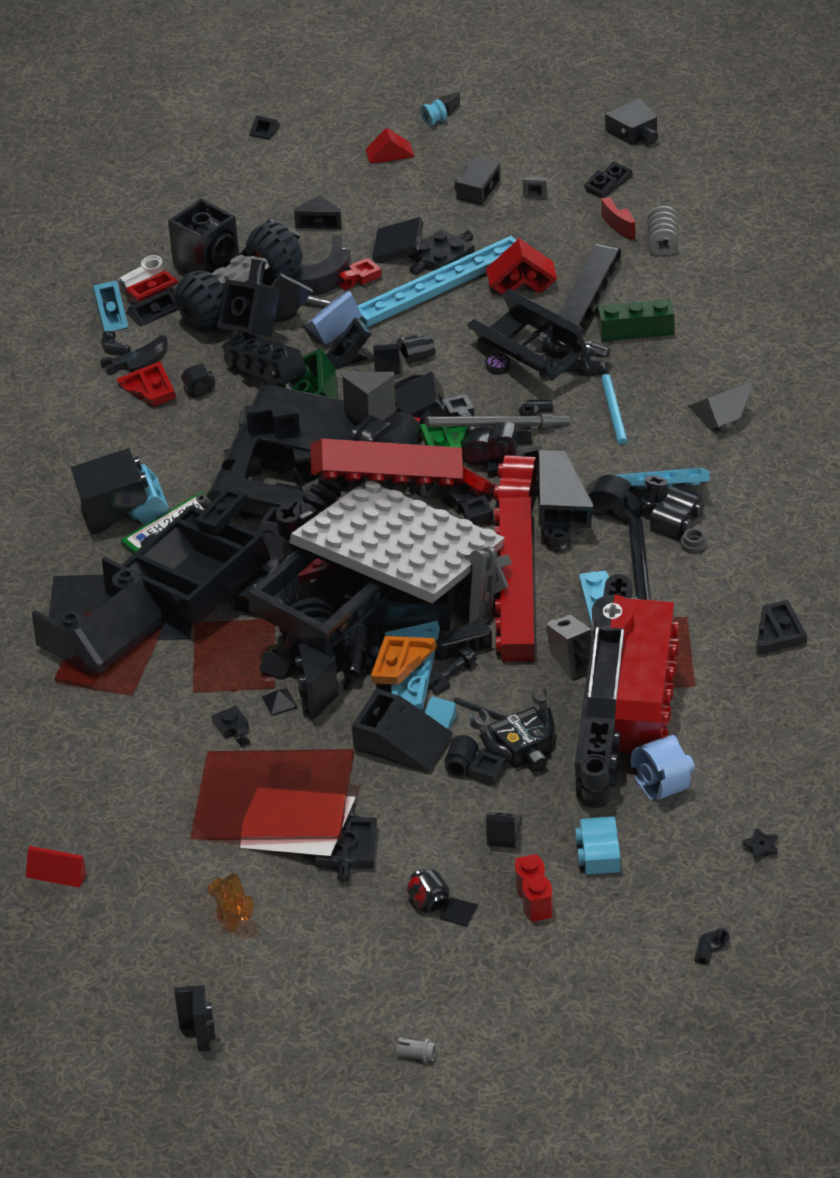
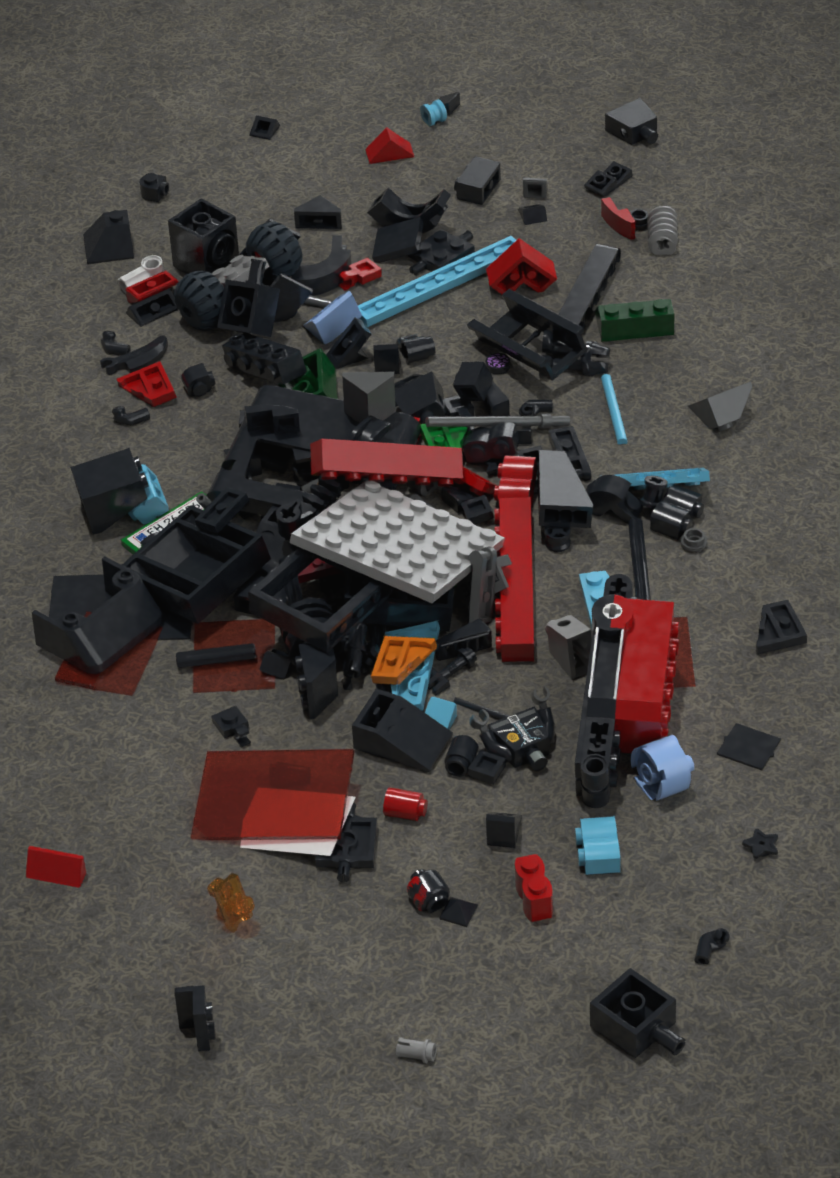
(109, 238): none -> black slope
(109, 306): medium azure slope -> none
(131, 419): none -> black arm
(153, 187): none -> black plate
(215, 655): none -> black axle
(279, 701): black slope -> none
(391, 209): none -> black arch
(404, 804): none -> red brick
(473, 381): none -> black brick
(496, 402): none -> black slope
(533, 214): none -> black slope
(566, 440): none -> black plate
(636, 1015): none -> black brick
(640, 217): none -> black plate
(748, 746): none -> black piece

